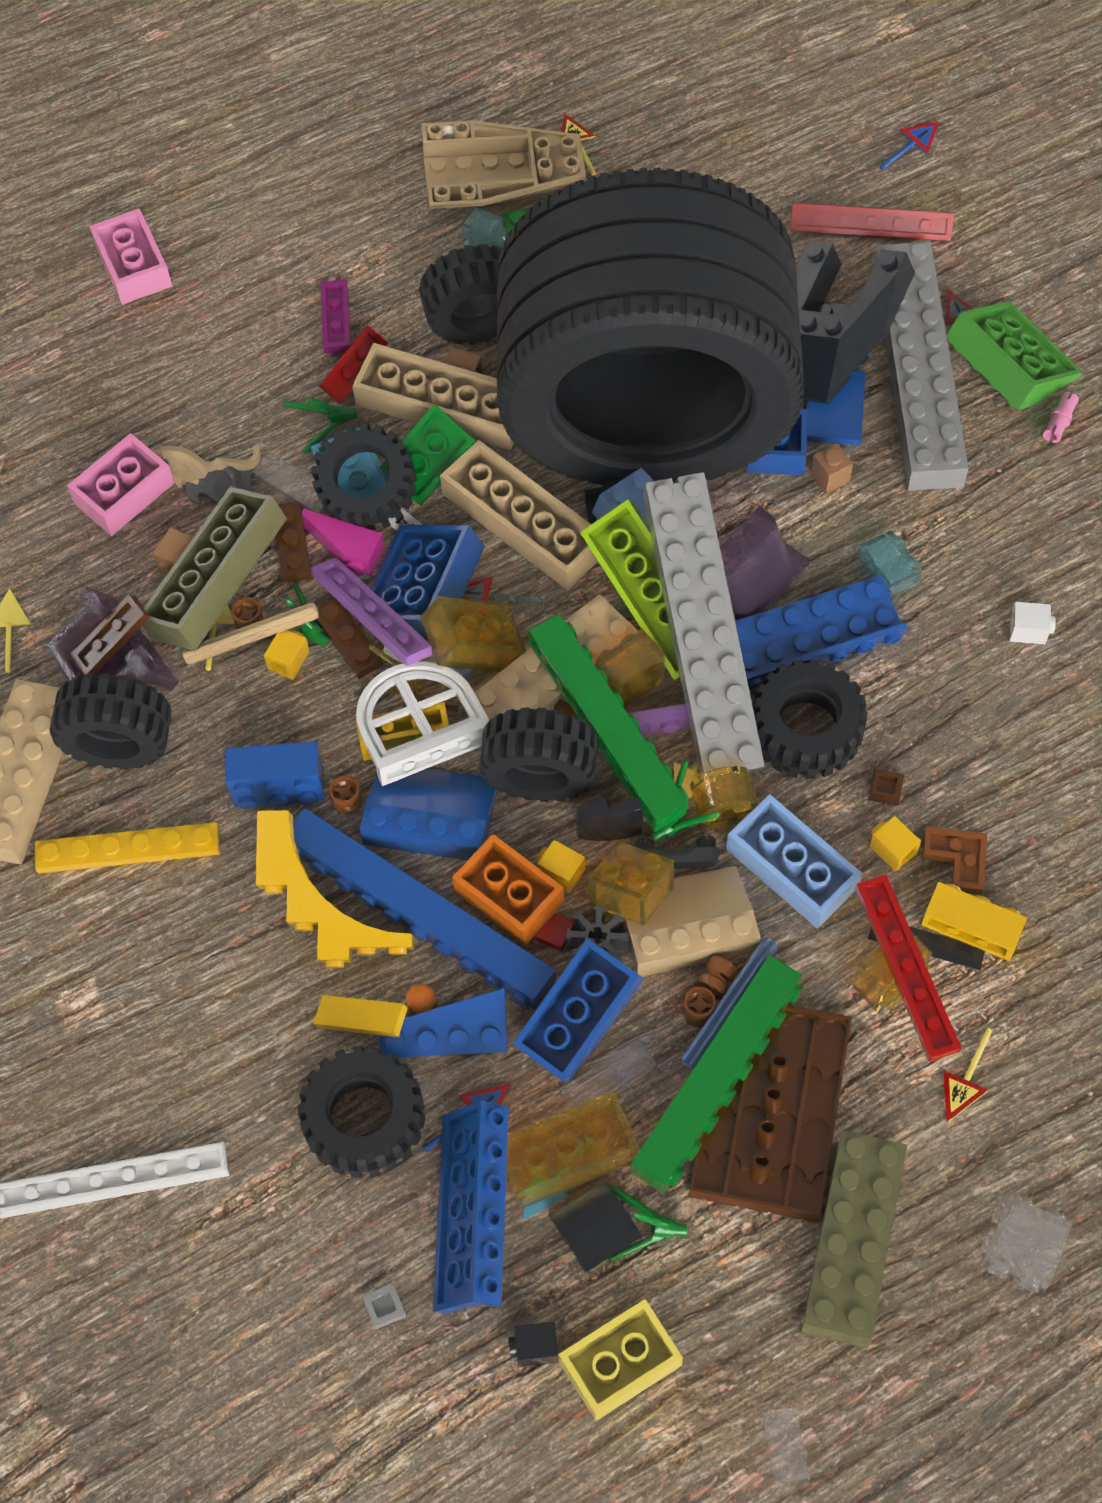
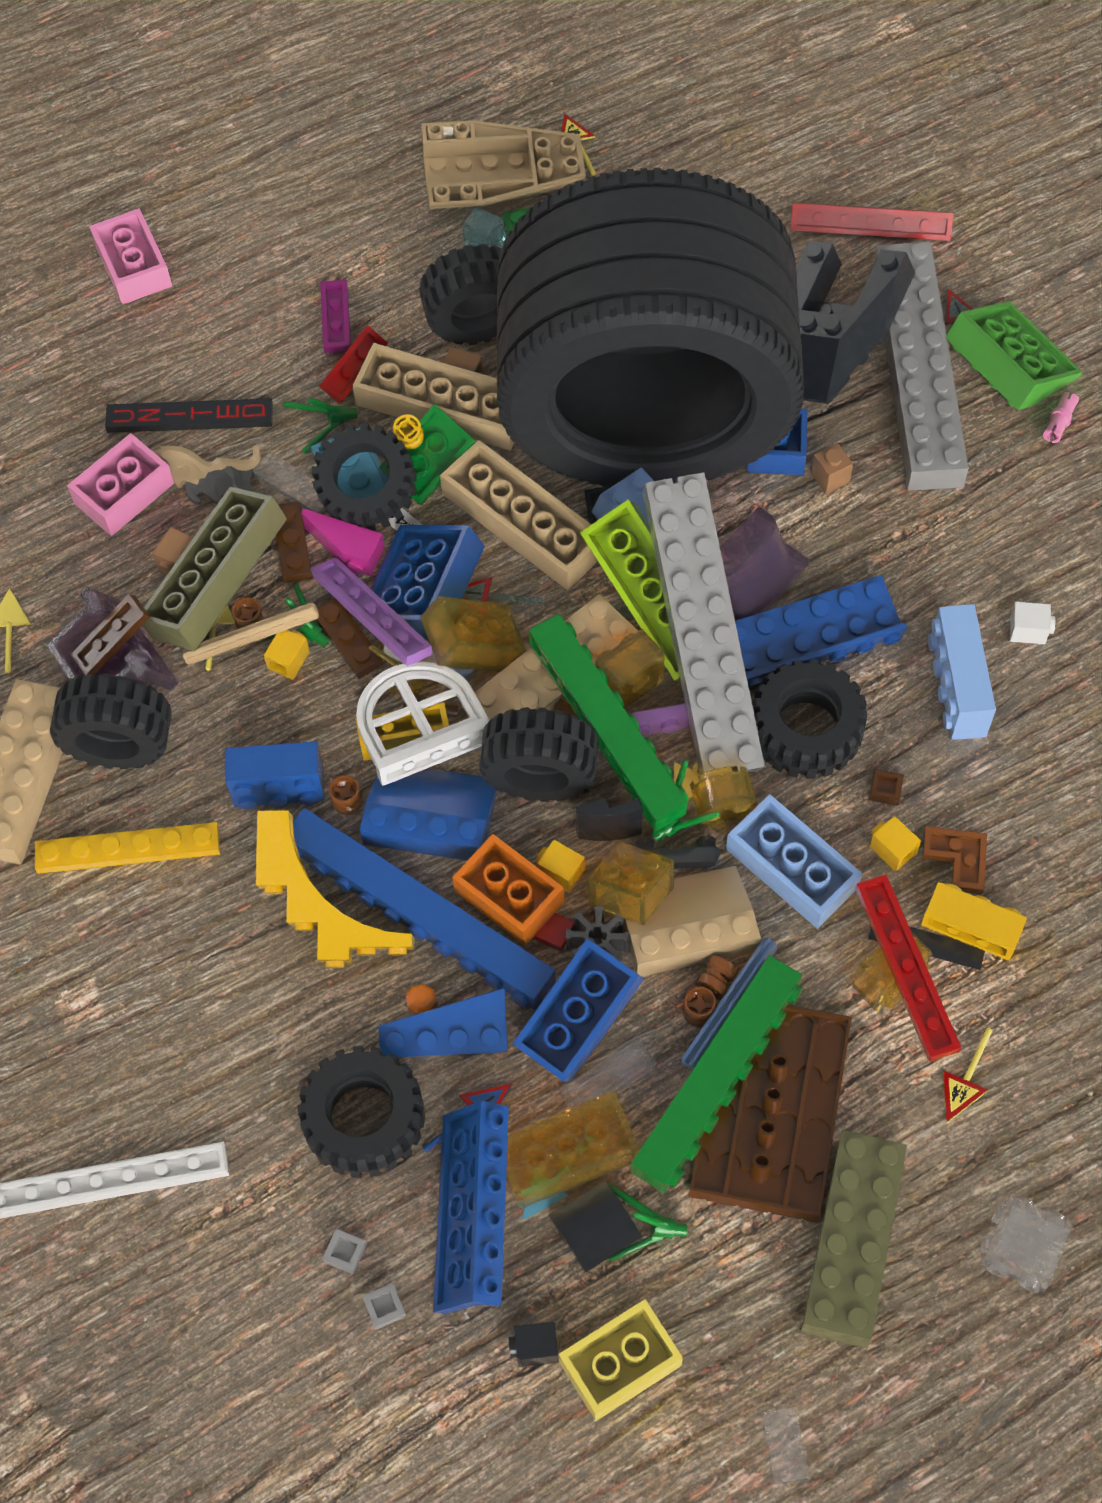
(189, 415): none -> black tile
(344, 1251): none -> light grey plate
(360, 1016): yellow tile -> none
(410, 437): none -> yellow wheel
(842, 417): blue tile -> none
(888, 557): clear light blue brick -> none
(918, 135): piece -> none
(962, 672): none -> light blue brick

